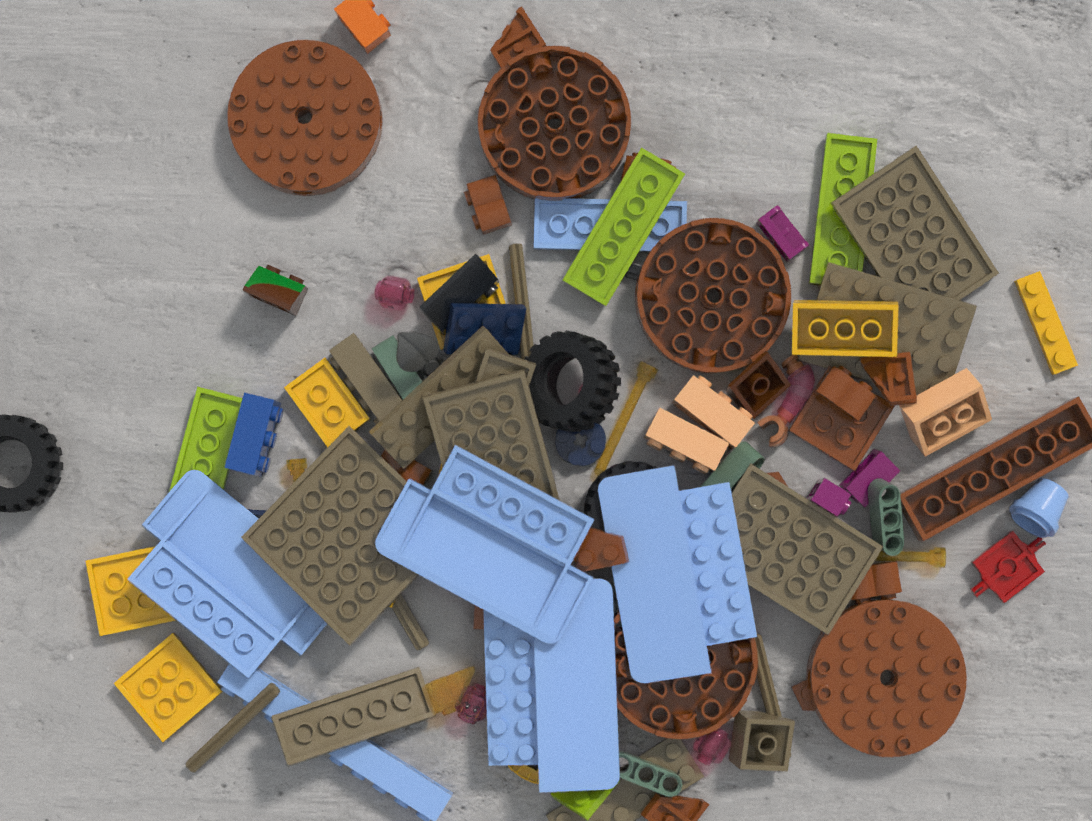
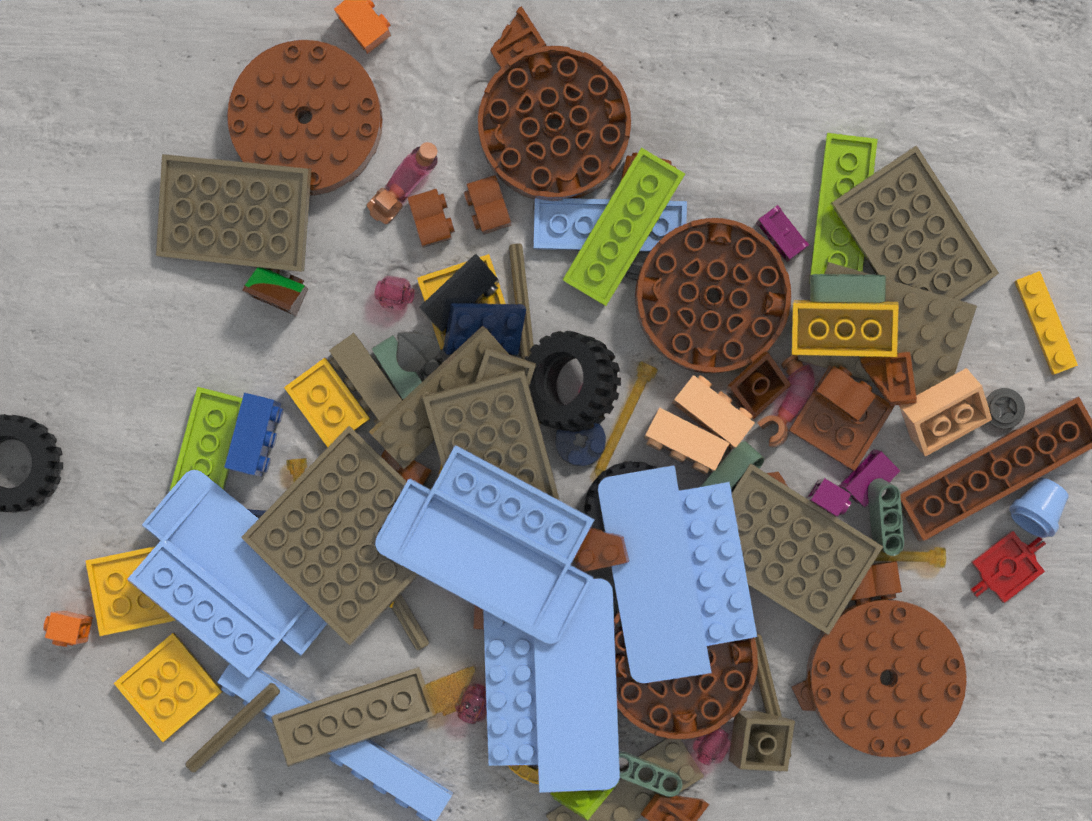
(67, 628): none -> orange brick
(233, 212): none -> dark tan plate
(404, 180): none -> piece
(430, 217): none -> dark orange brick
(847, 288): none -> sand green beam
(1015, 404): none -> dark grey gear

